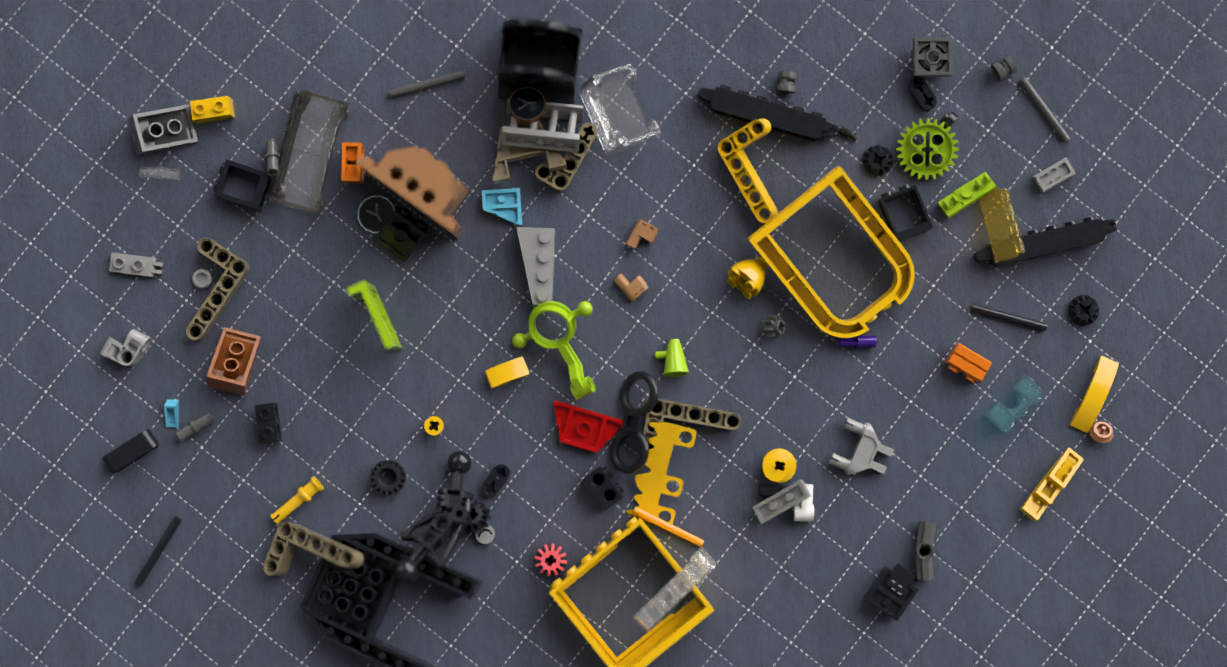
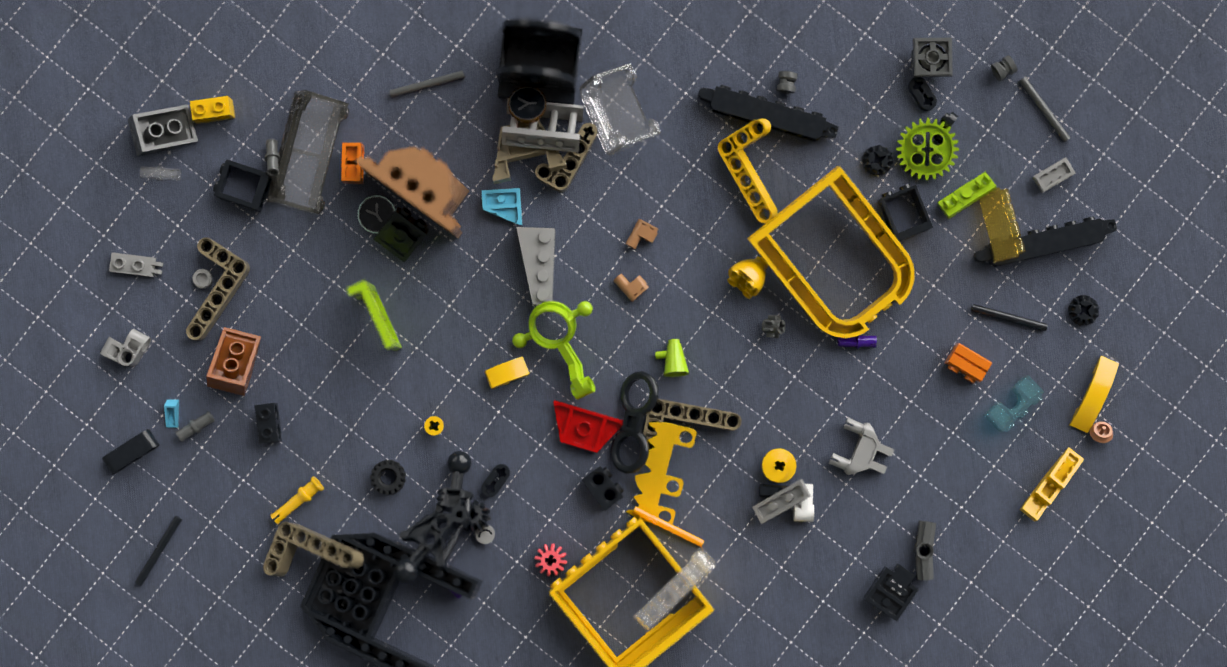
(847, 133): clear smoke piece -> none

